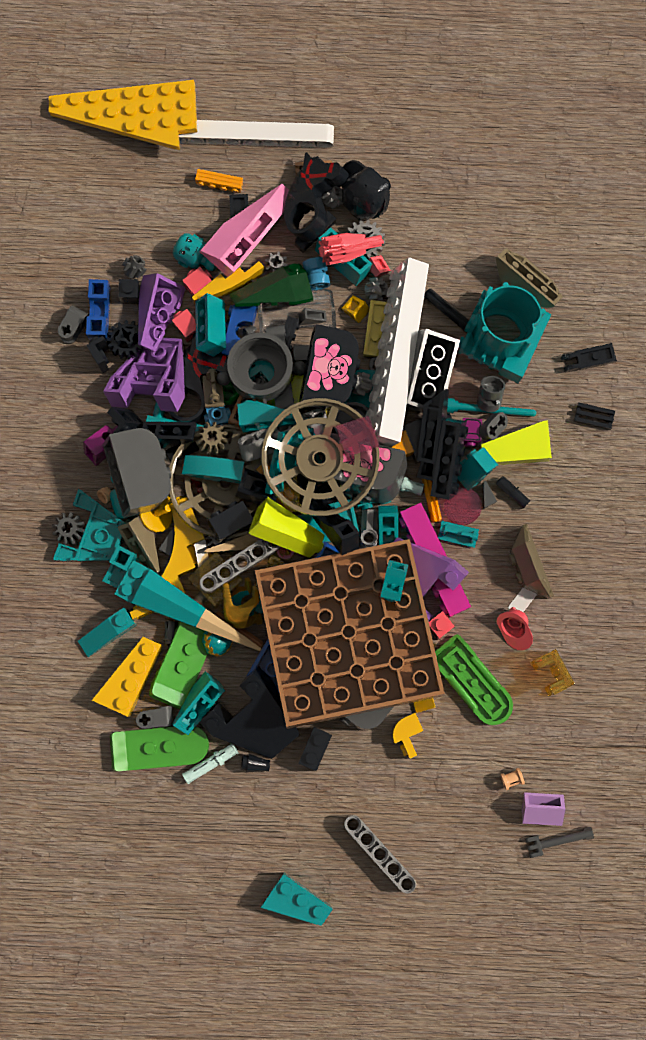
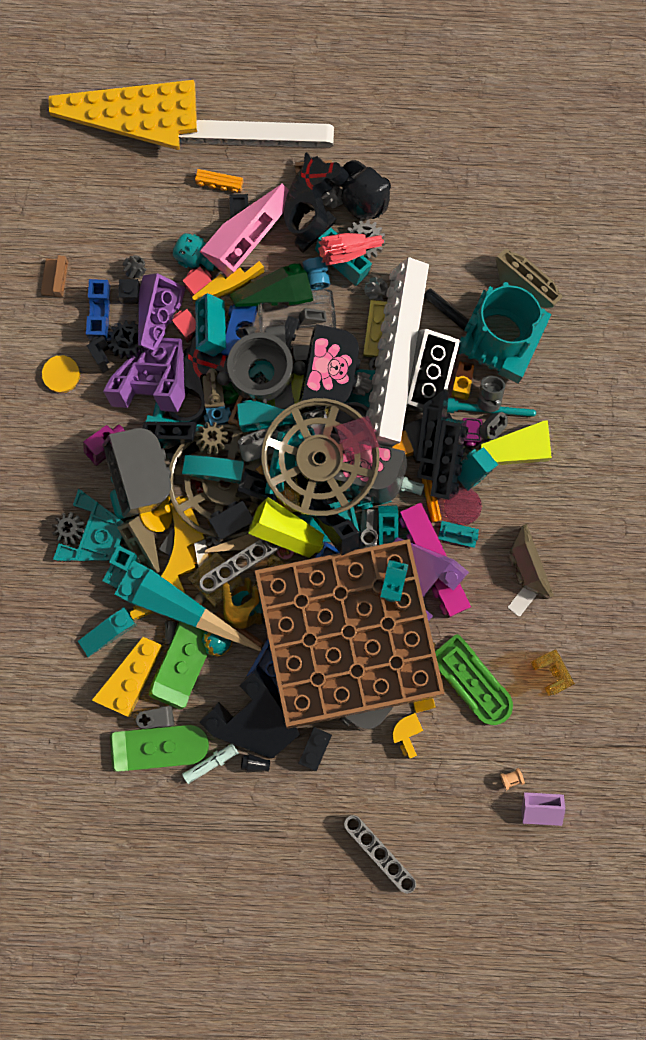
(54, 277): none -> medium nougat panel
(61, 374): none -> yellow tile
(73, 321): dark grey piece -> none
(104, 494): light nougat hinge -> none
(124, 419): black bracket -> none
(198, 702): teal slope -> none
(273, 259): light grey gear -> none
(296, 901): teal wedge -> none
(356, 308): yellow slope -> none
(379, 266): coral plate -> none
(440, 625): coral brick -> none
(463, 380): none -> yellow leg
(488, 497): dark grey piece -> none
(513, 492): black axle -> none
(515, 629): coral piece -> none
(539, 845): dark grey hinge -> none
(590, 357): black hinge -> none
(610, 419): black tile -> none

